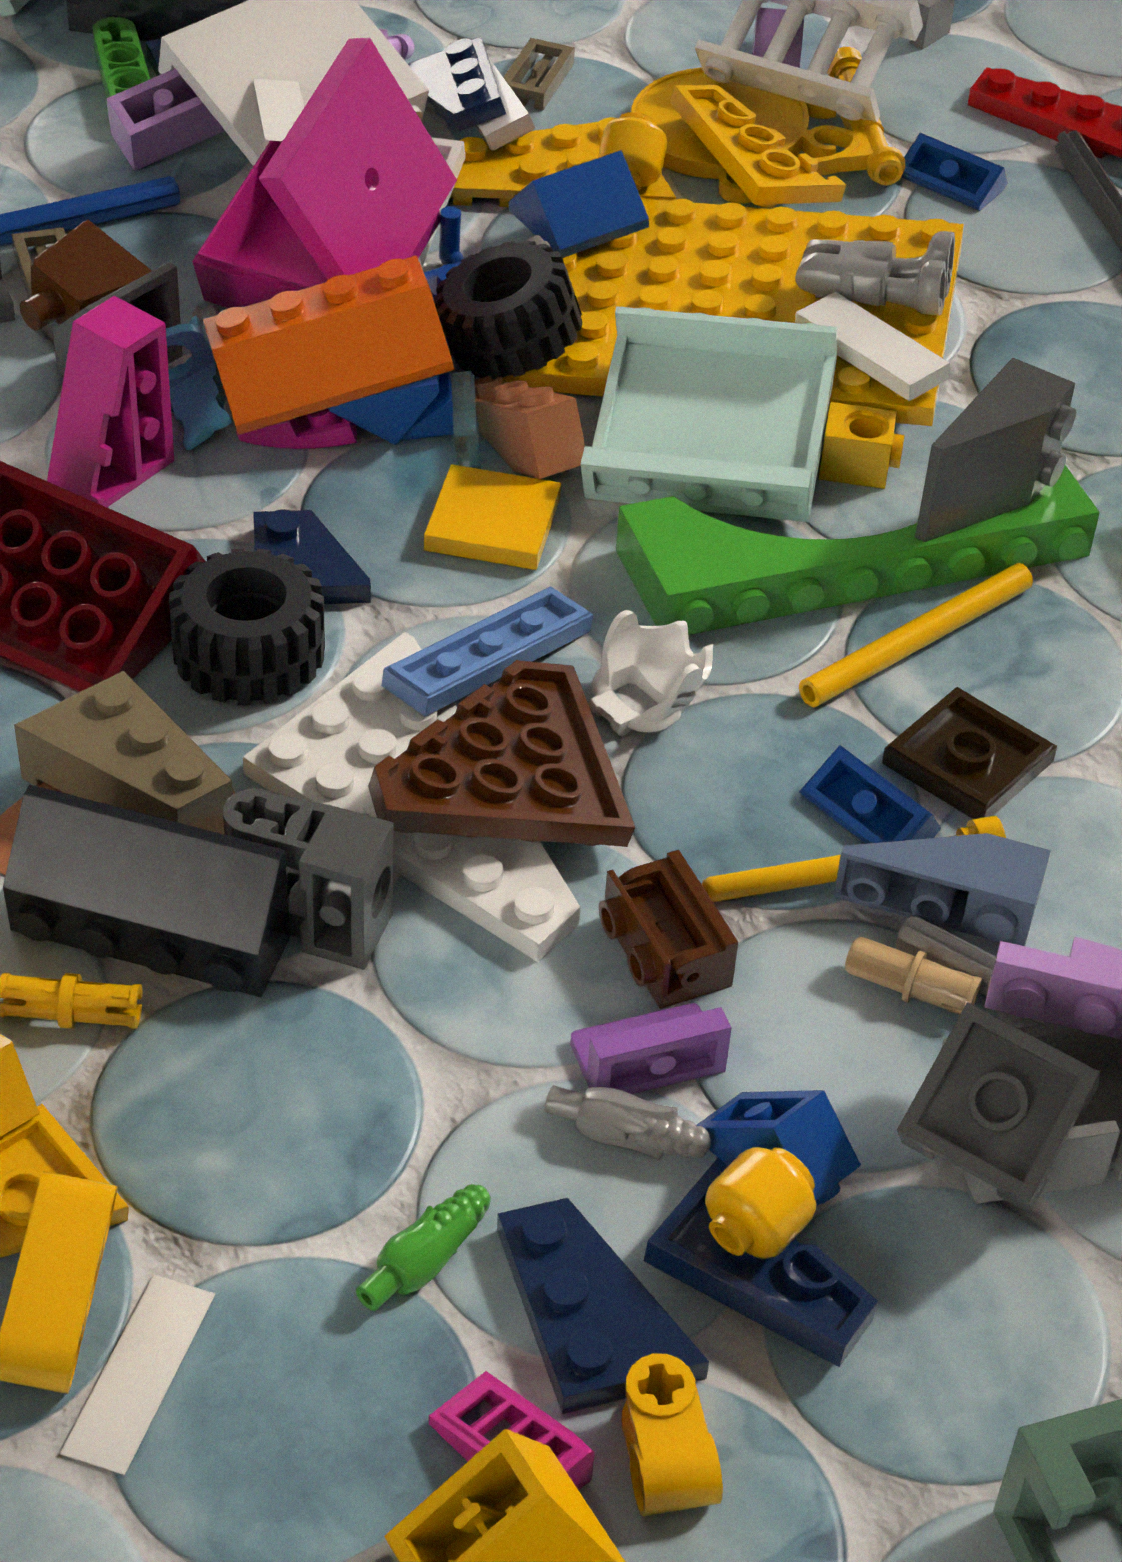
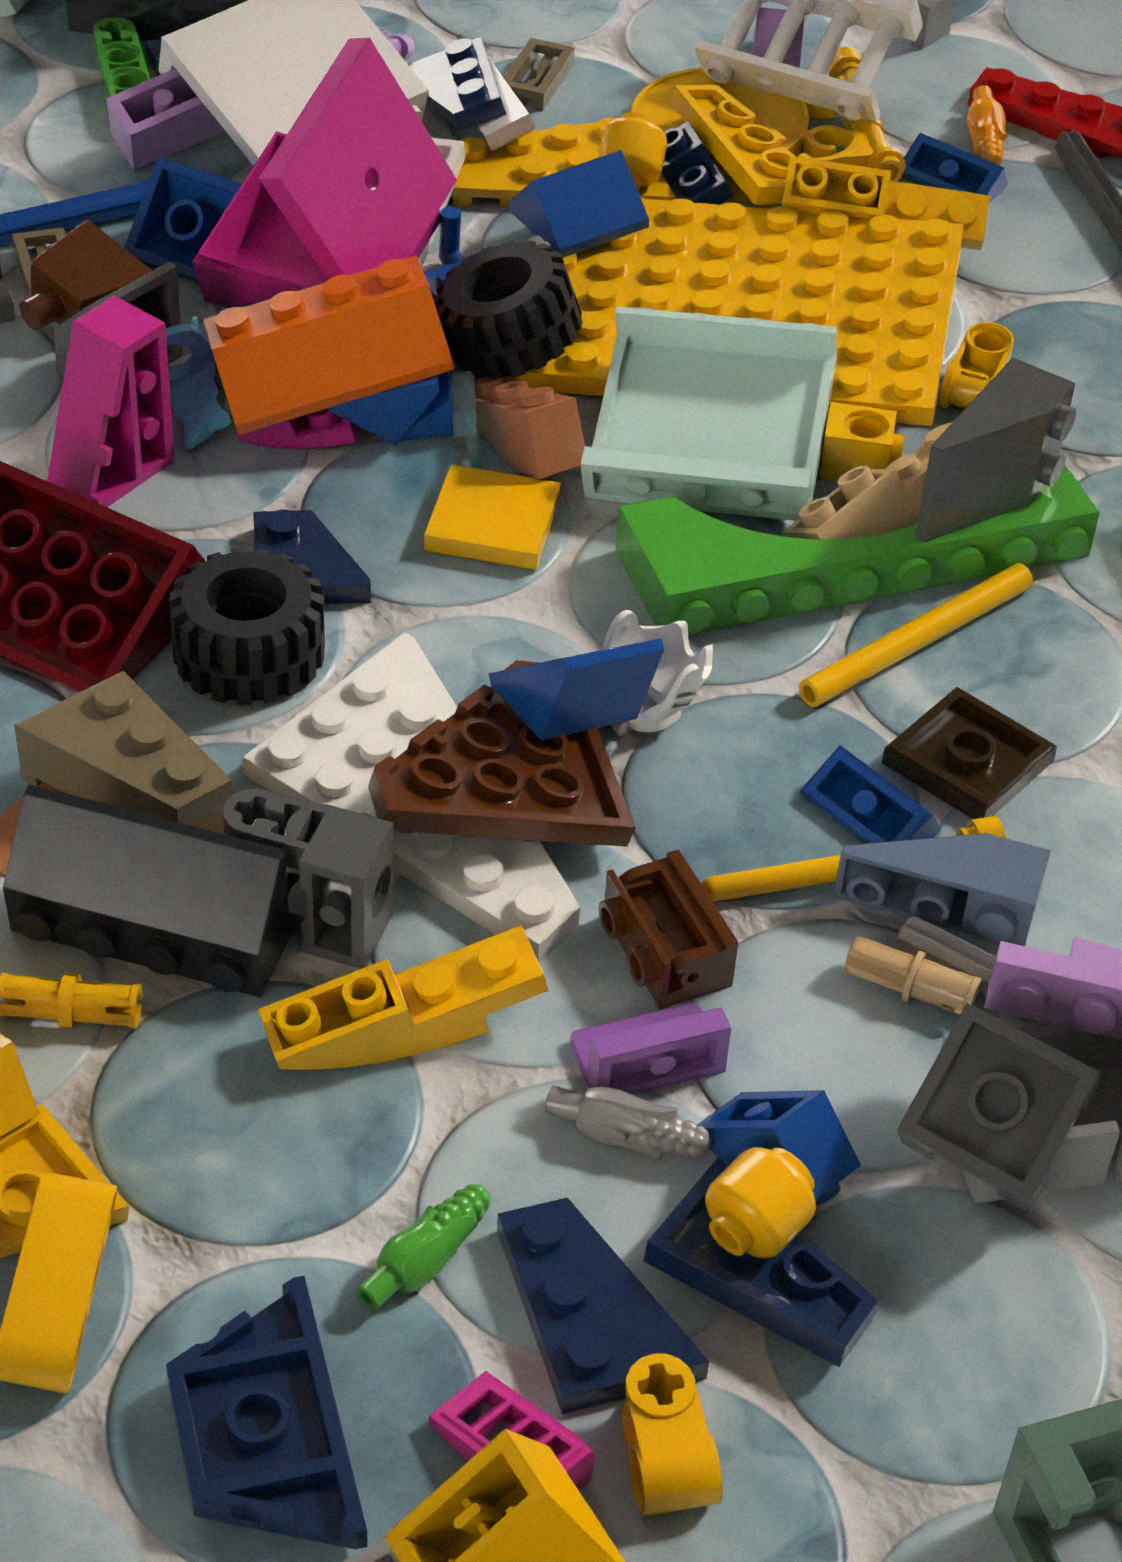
(138, 1375): white sticker -> none
(177, 214): none -> blue slope
(266, 1427): none -> dark blue wing
(278, 105): white sticker -> none
(390, 1016): none -> yellow slope
(483, 650): medium blue tile -> none
(581, 689): none -> blue slope
(691, 169): none -> dark blue slope
(866, 192): none -> yellow slope
(869, 499): none -> tan slope
(874, 275): light grey piece -> none
(877, 347): white tile -> none
(979, 359): none -> yellow piece
(987, 125): none -> light orange piece

